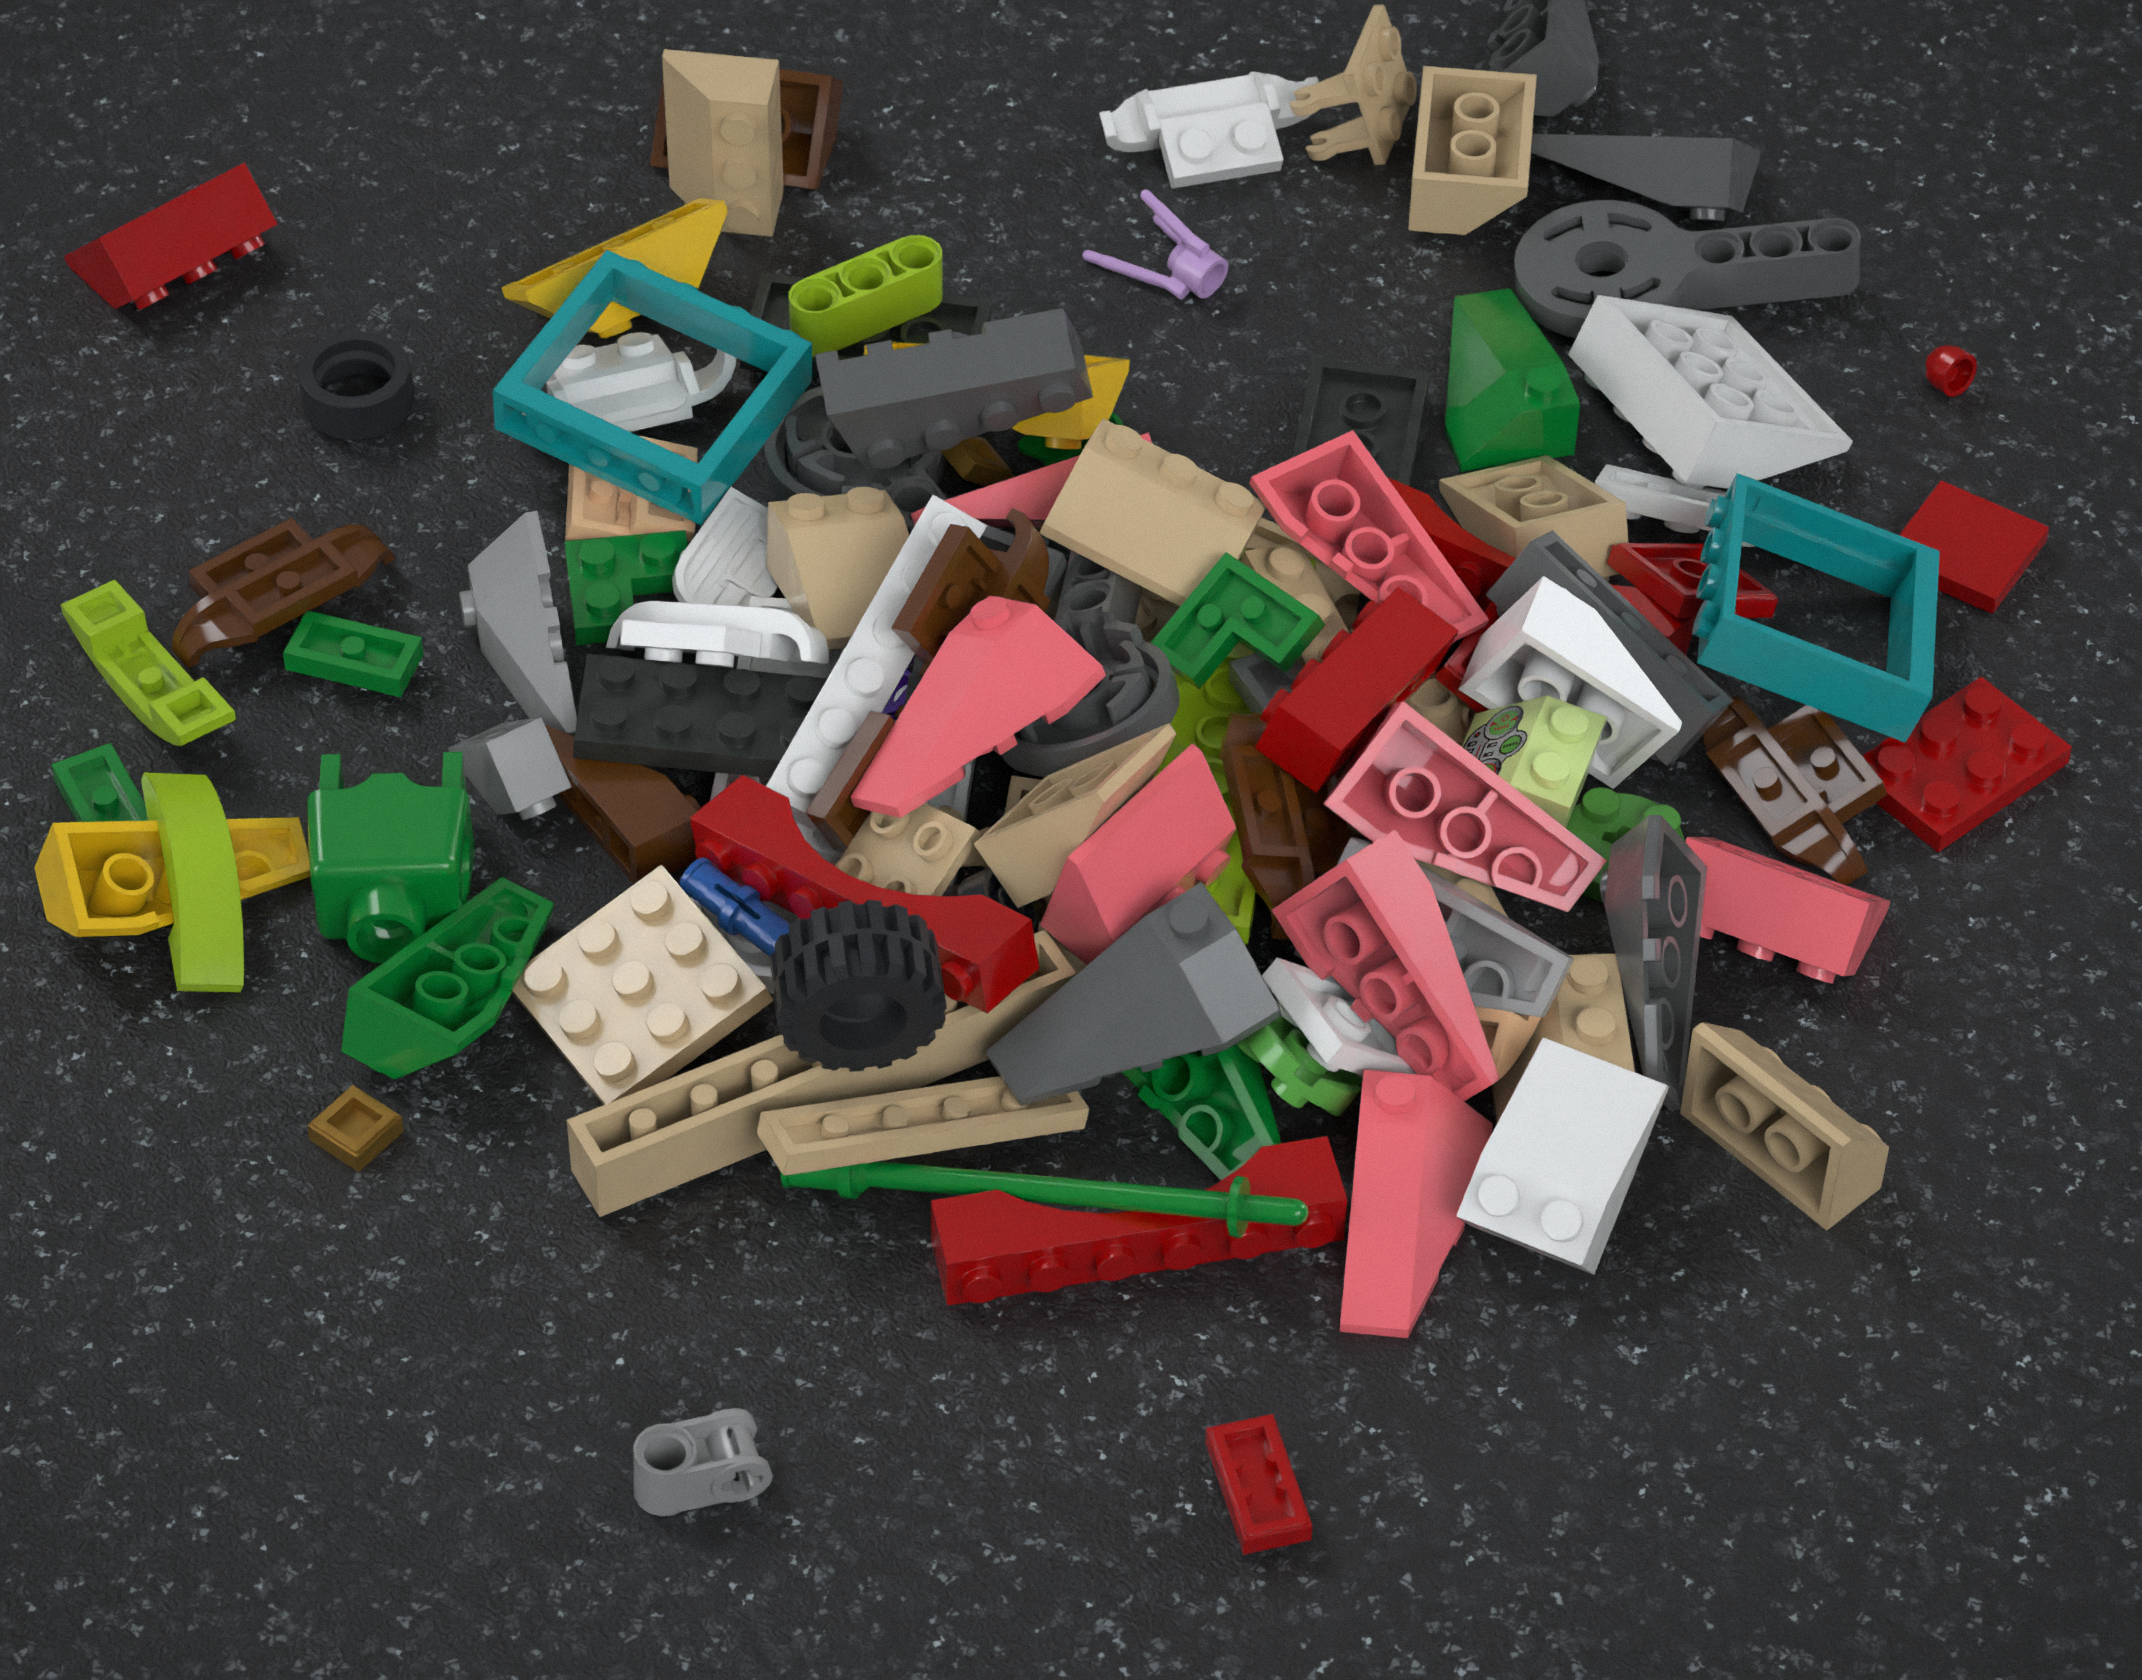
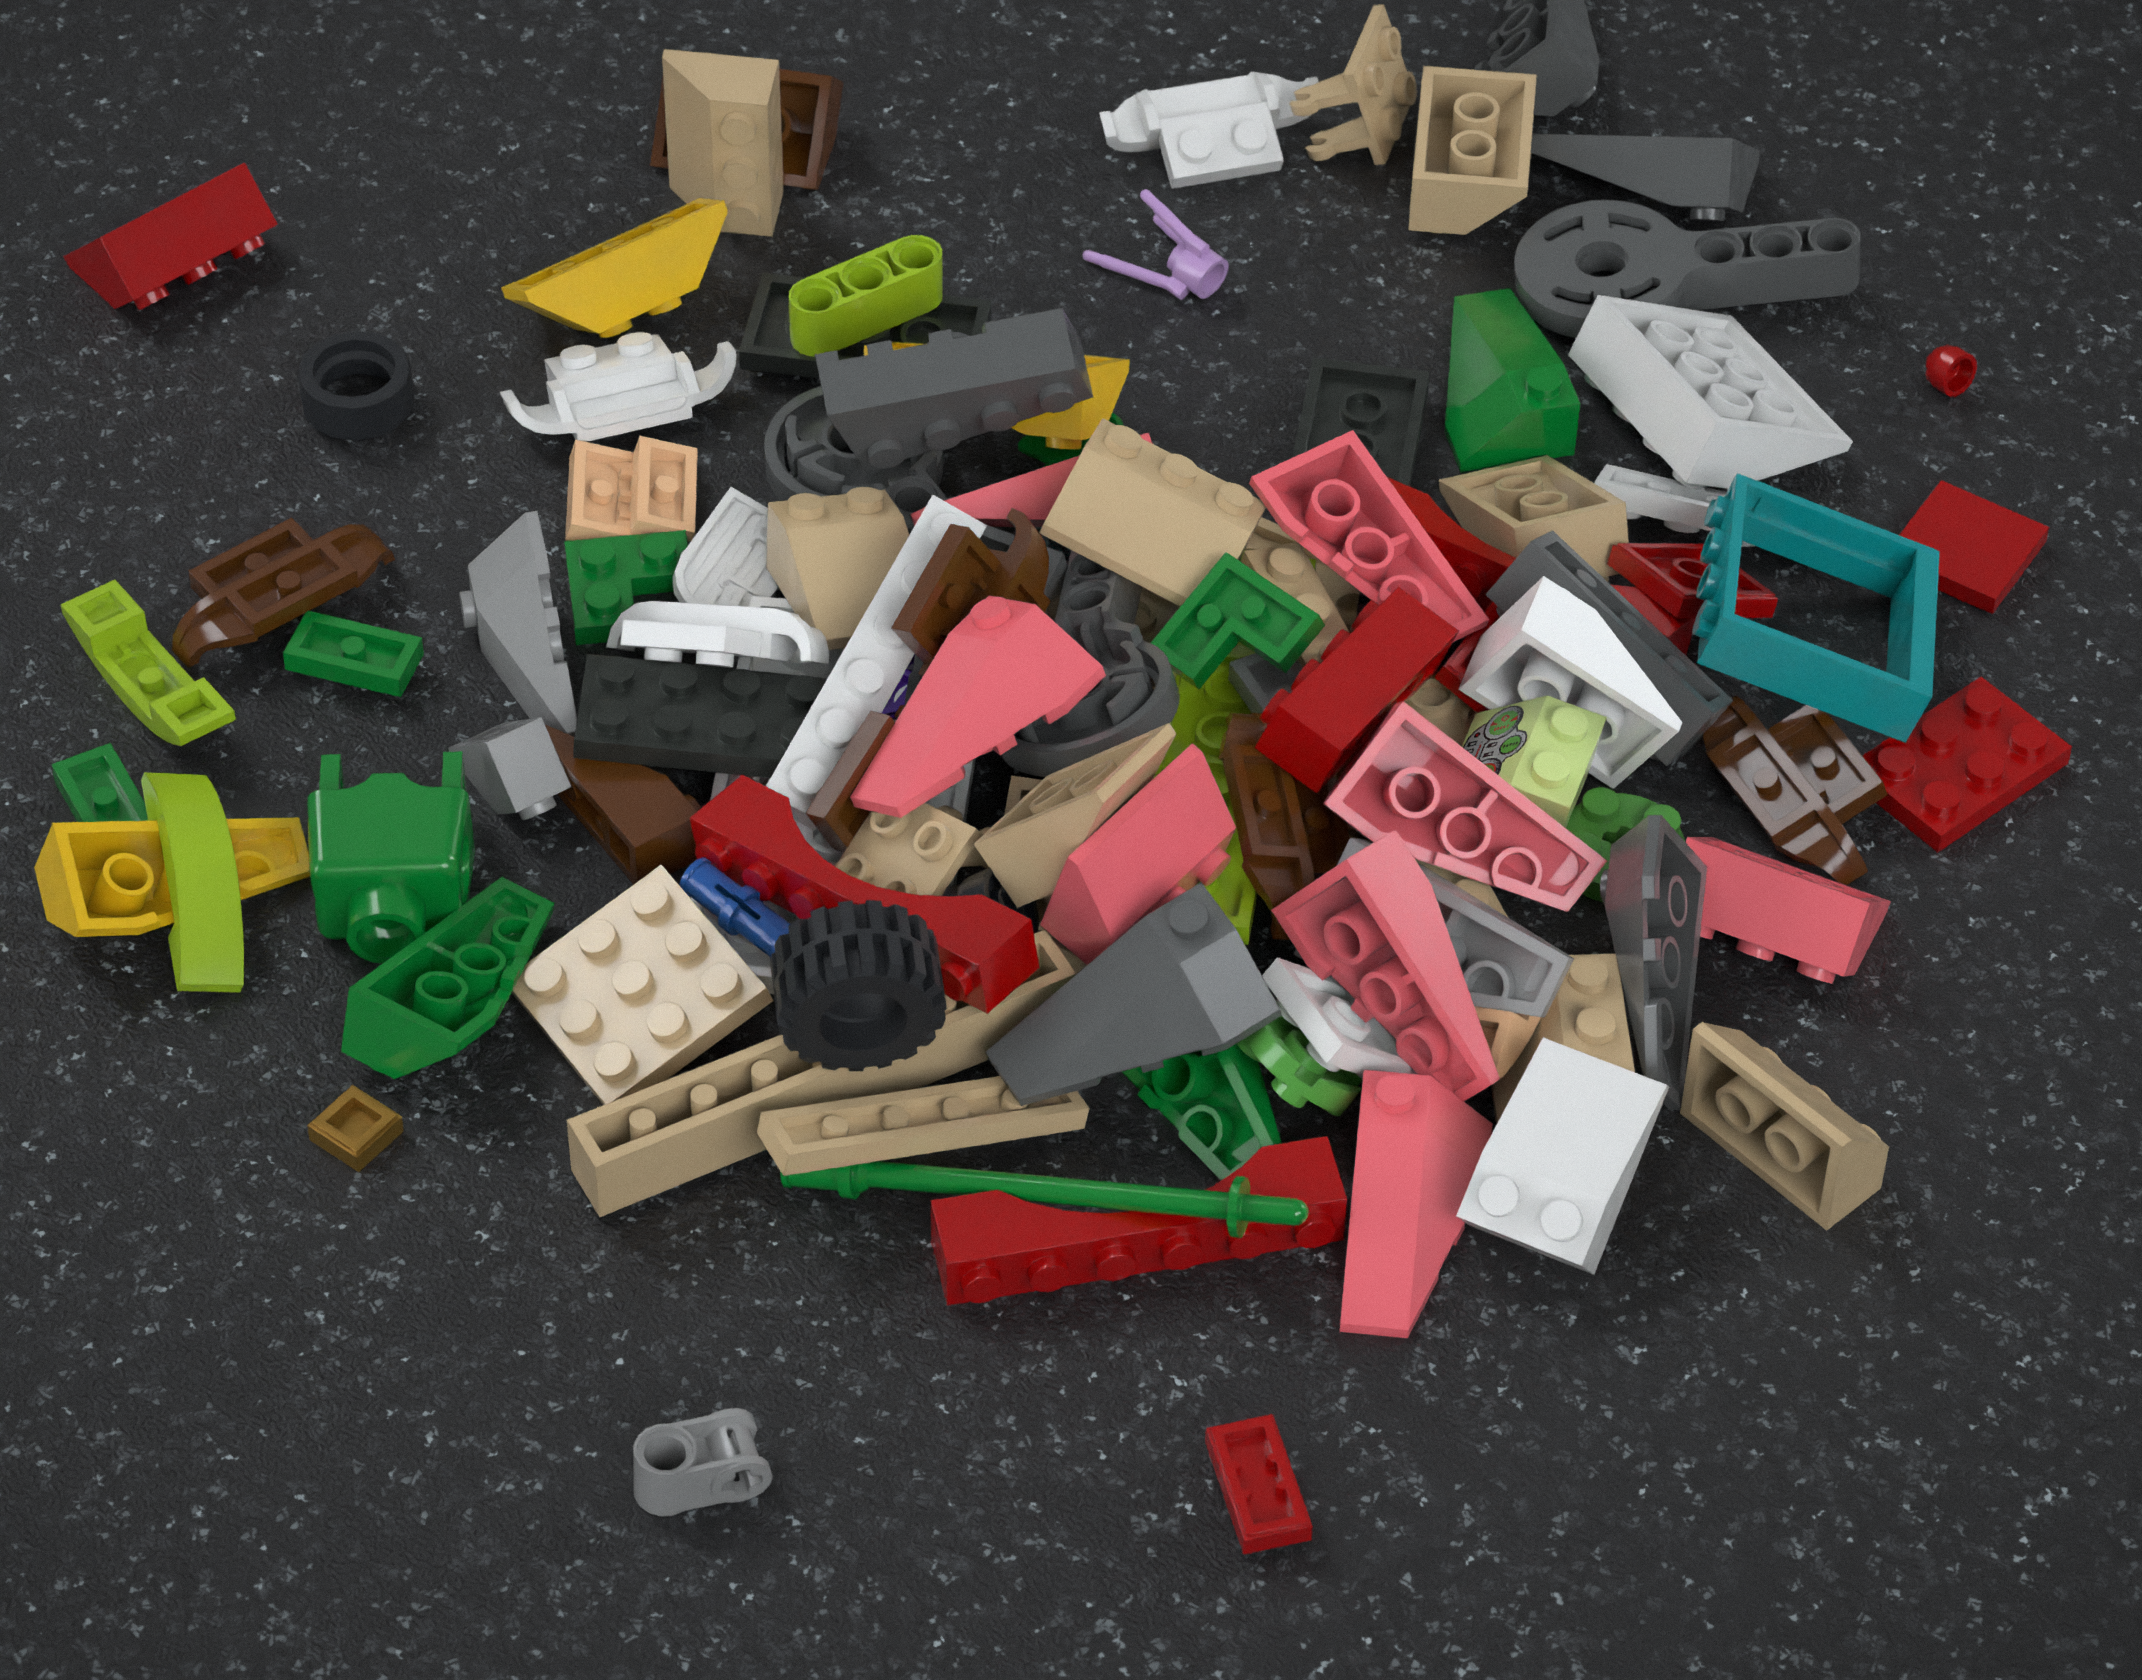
(619, 454): teal window -> none
(978, 462): pearl gold tile -> none

